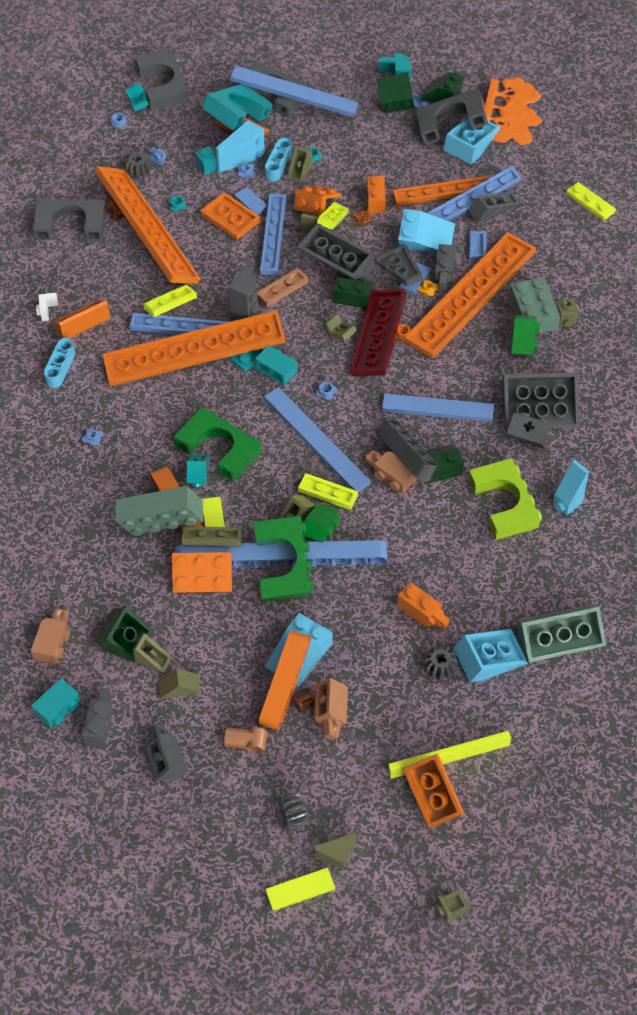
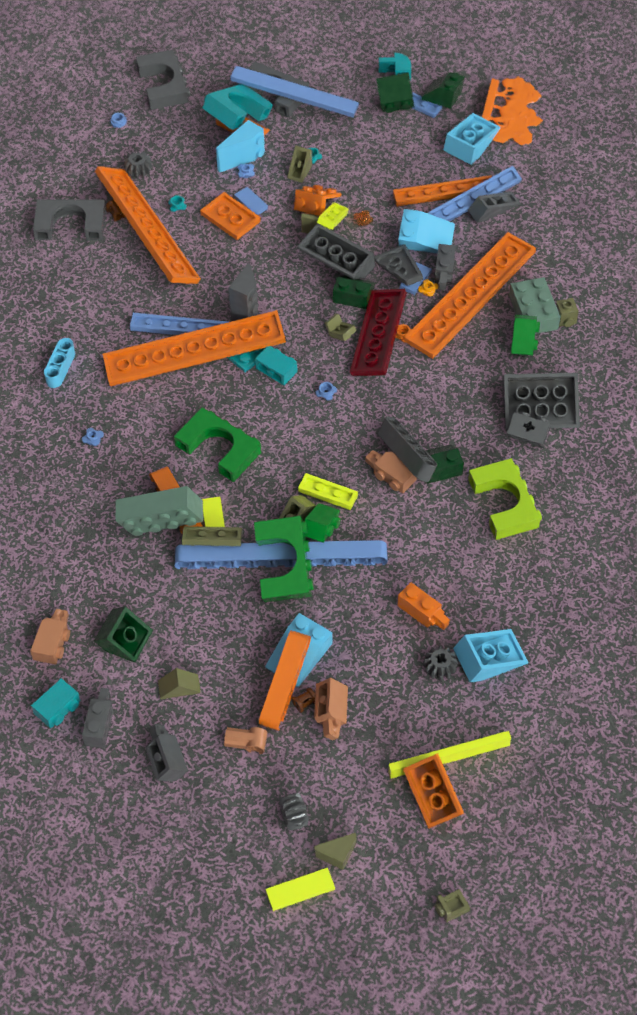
(45, 301): white bracket -> none
(82, 319): orange slope -> none
(137, 97): teal bracket -> none
(151, 654): olive slope -> none
(157, 156): medium blue plate -> none
(169, 300): neon yellow tile -> none
(197, 469): teal slope -> none
(202, 572): orange plate -> none
(206, 160): teal brick -> none
(273, 234): medium blue plate -> none
(278, 159): medium azure beam -> none
(282, 287): nougat plate -> none
(317, 440): medium blue tile -> none
(376, 194): orange brick -> none
(438, 407): medium blue tile -> none
(467, 103): dark grey arch -> none
(477, 244): medium blue tile -> none
(561, 632): sand green slope -> none
(571, 489): medium azure slope -> none
(591, 201): neon yellow plate -> none

